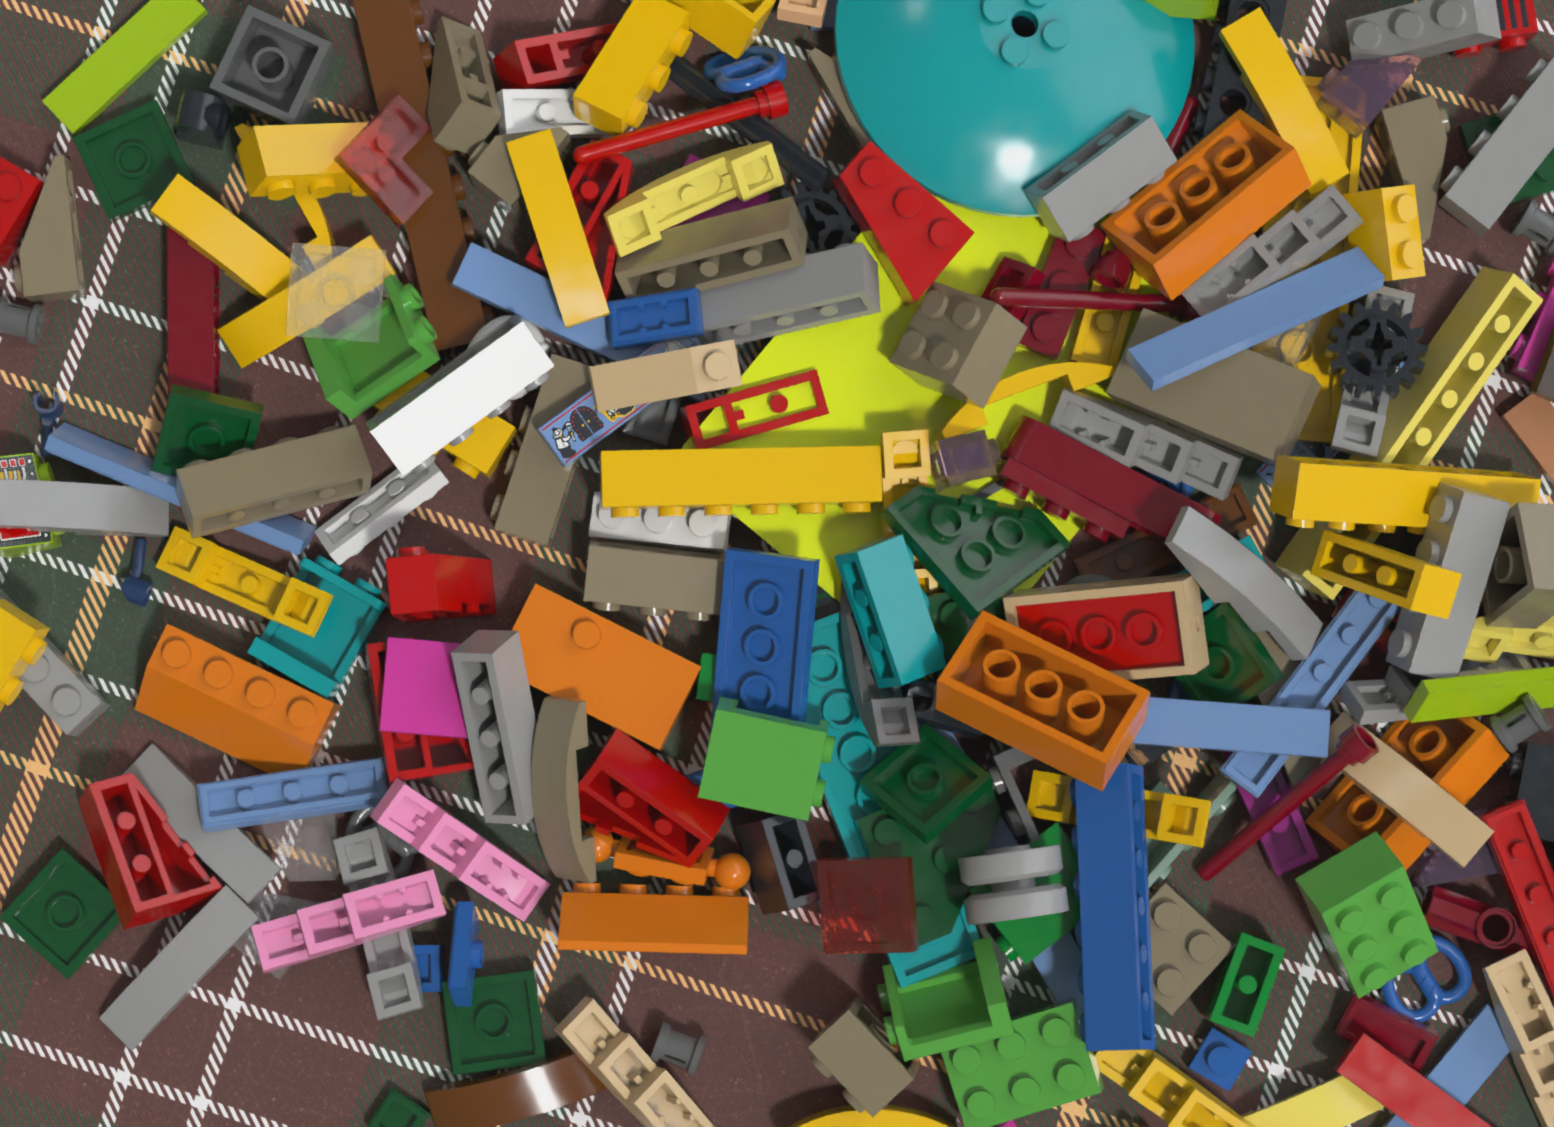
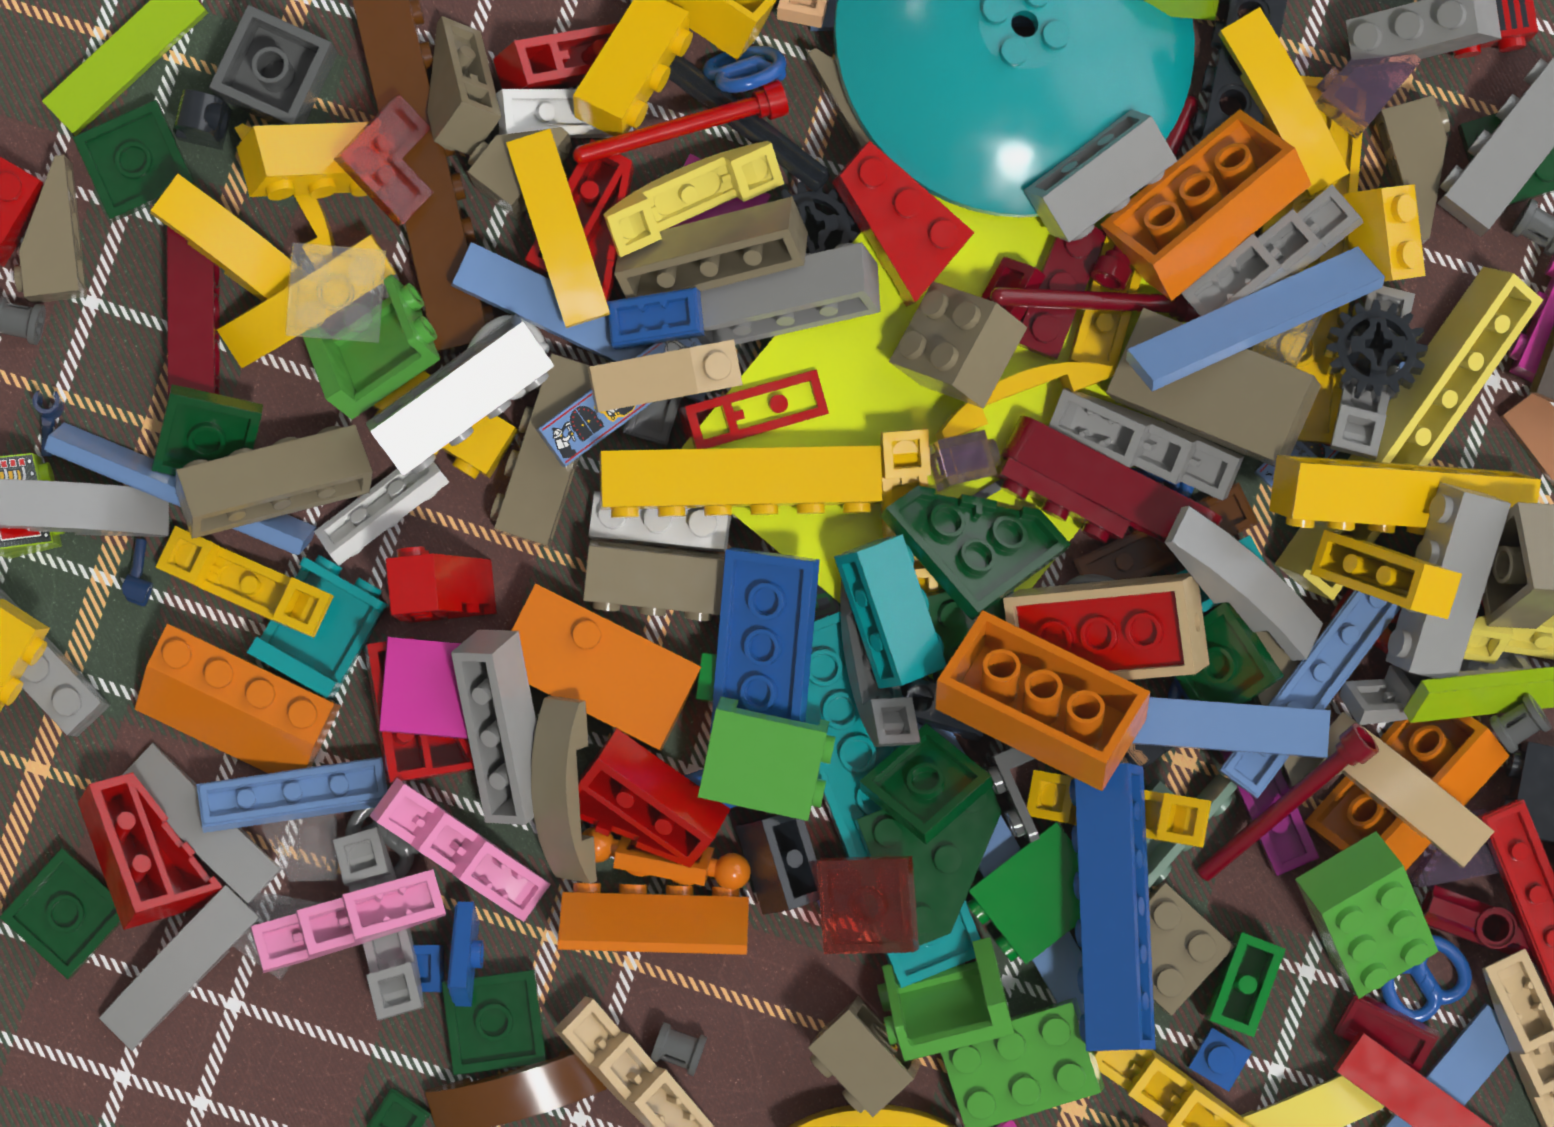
(1013, 883): light grey wheel -> none

